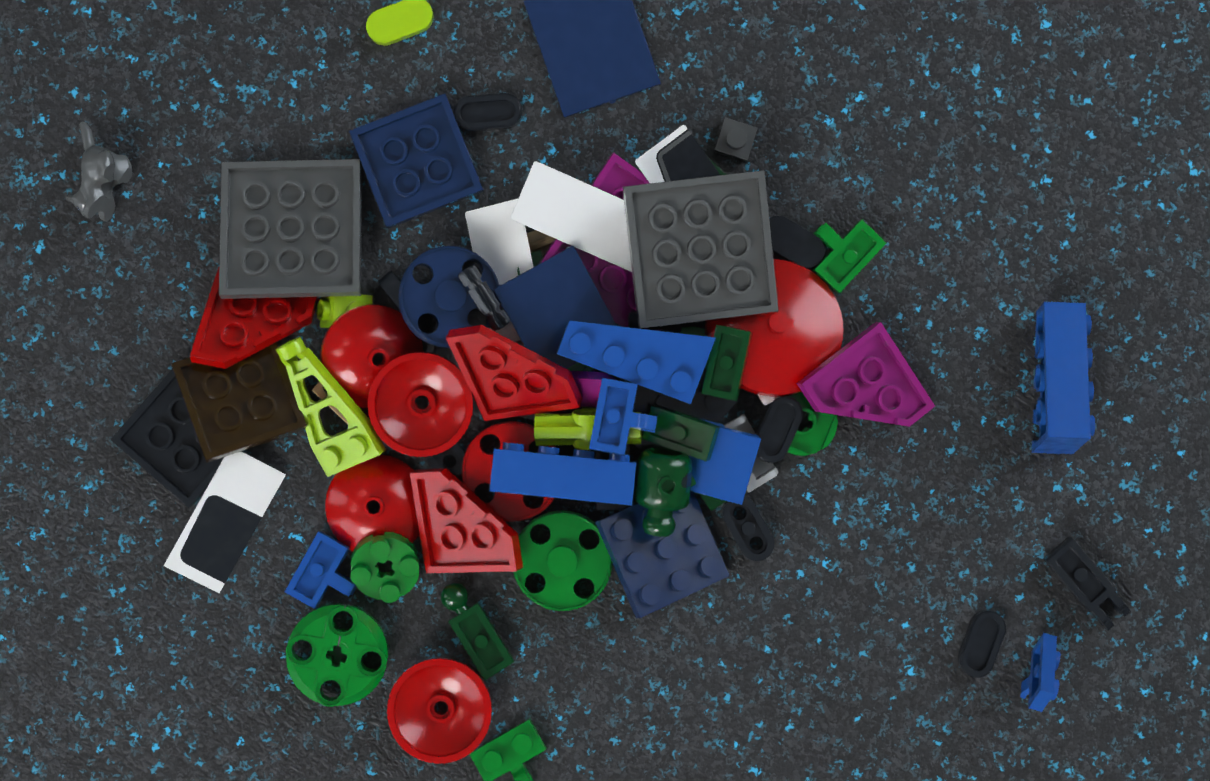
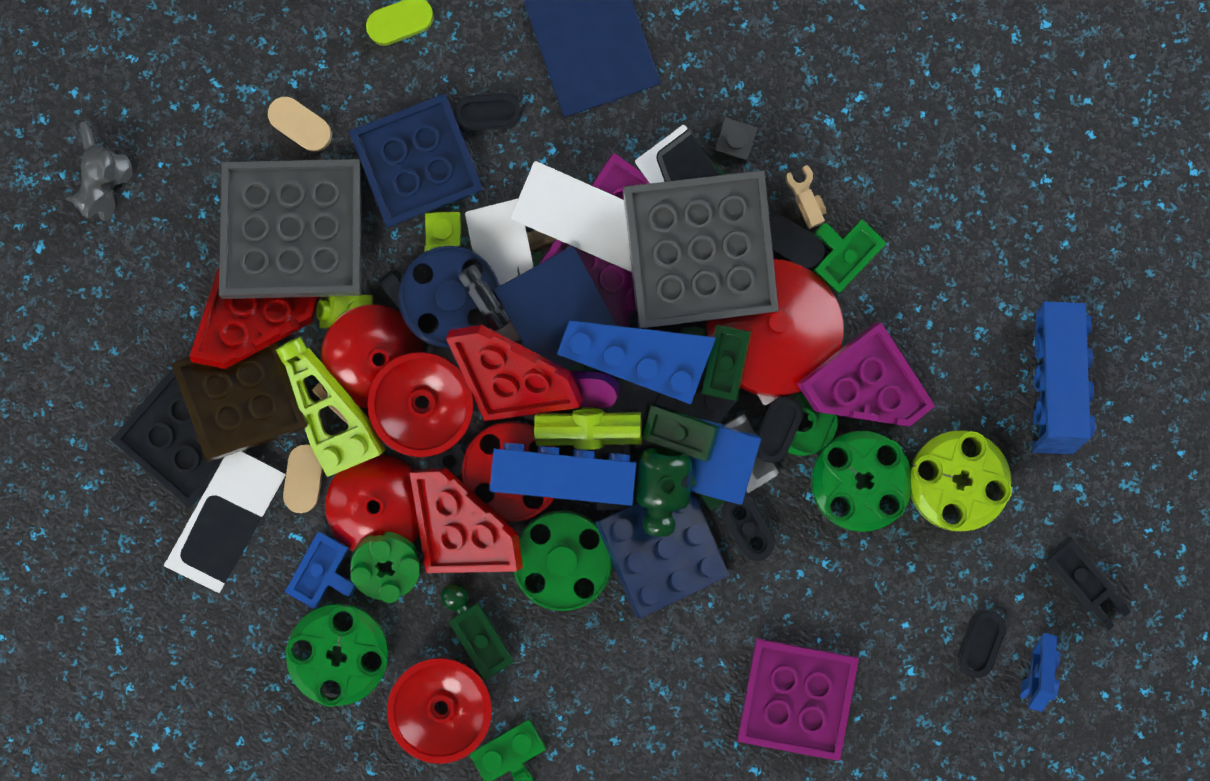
(299, 124): none -> tan tile
(302, 480): none -> tan tile
(442, 229): none -> lime bracket
(616, 417): blue plate -> none
(797, 699): none -> magenta plate
(810, 206): none -> tan plate
(861, 481): none -> green piece
(960, 481): none -> lime piece

